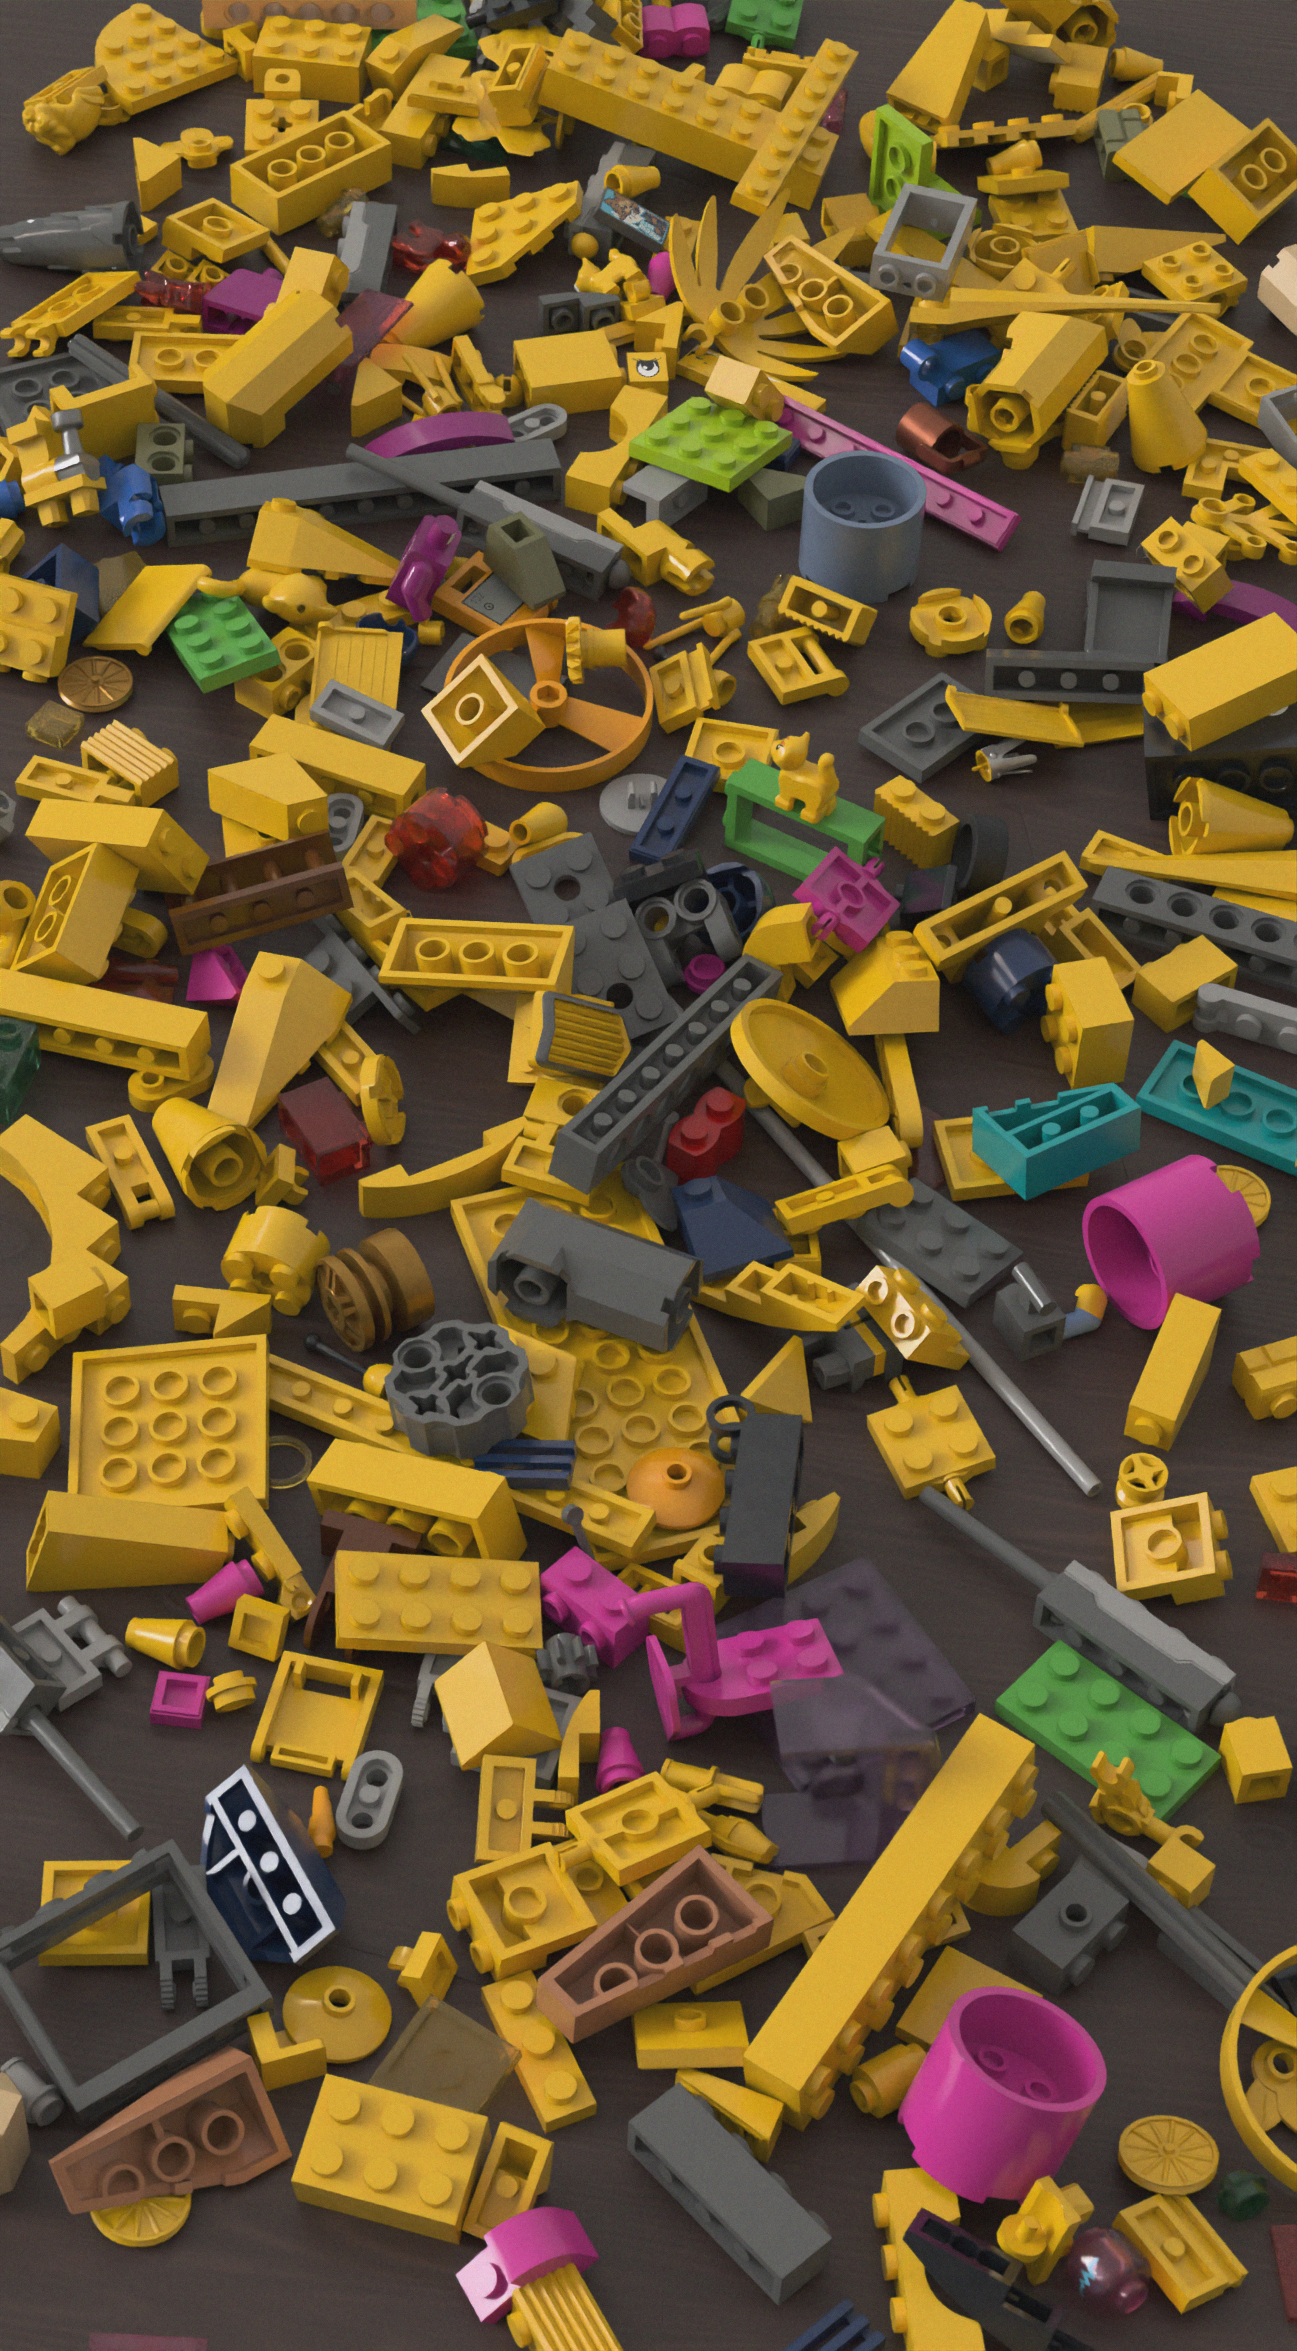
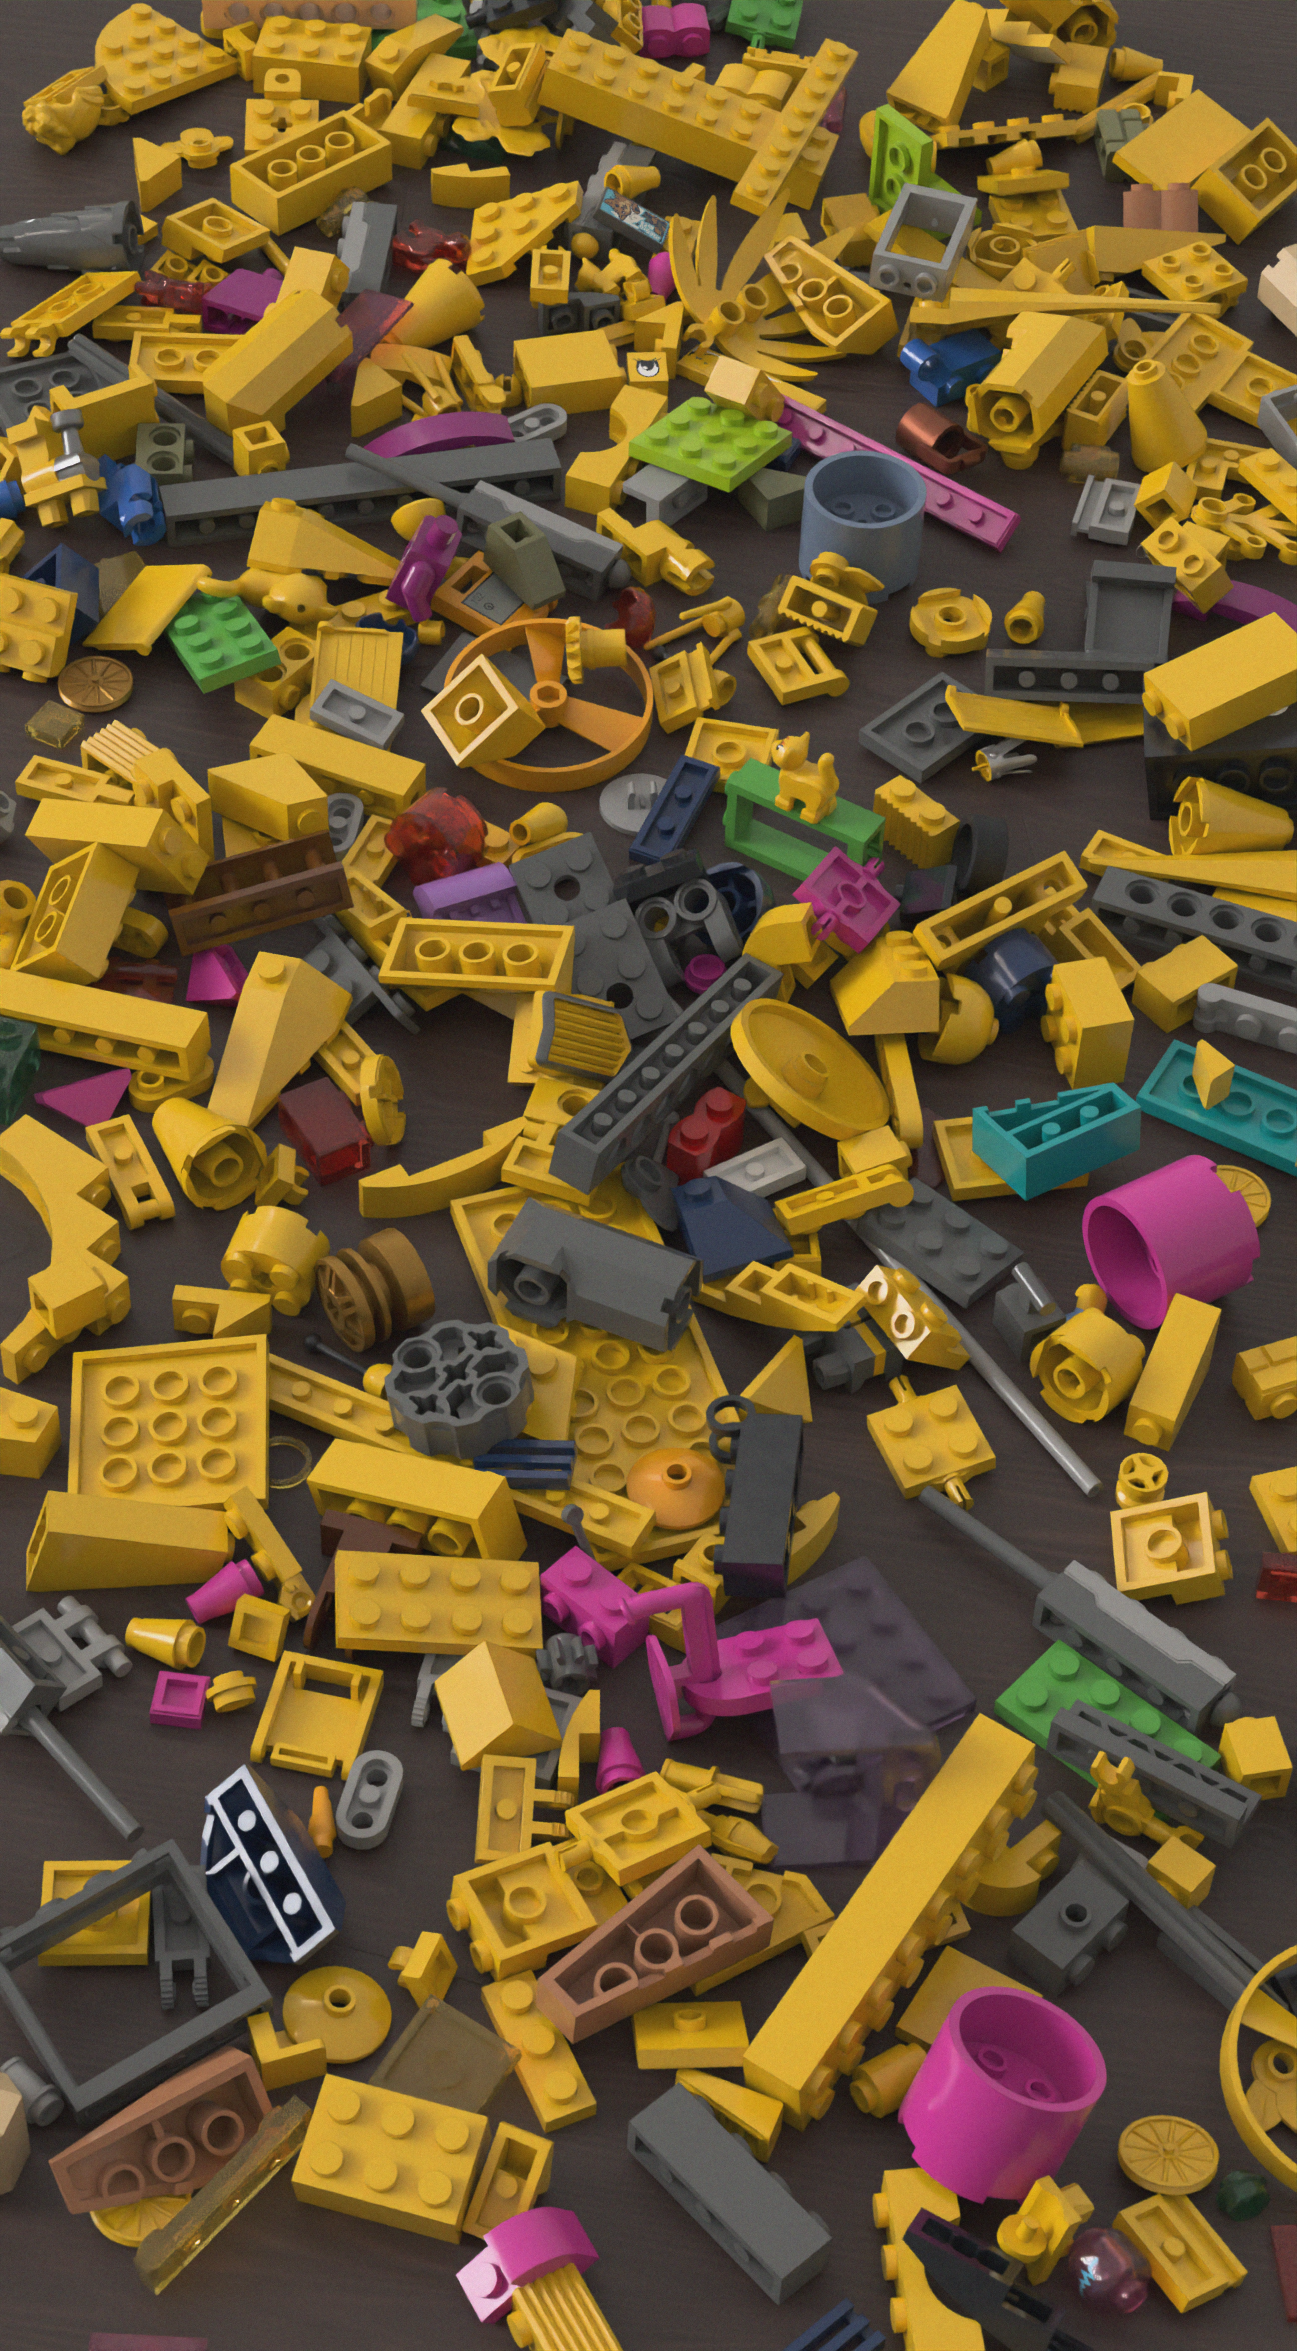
(89, 1099): none -> dark pink slope
(167, 786): none -> yellow plate
(170, 2249): none -> clear yellow plate
(259, 449): none -> yellow brick
(409, 516): none -> yellow brick
(473, 895): none -> medium lavender brick
(550, 276): none -> yellow plate
(762, 1169): none -> white plate
(835, 574): none -> yellow plate
(964, 1023): none -> yellow cylinder
(1087, 1366): none -> yellow brick
(1161, 210): none -> nougat brick
(1165, 494): none -> yellow brick
(1166, 1777): none -> dark grey fence

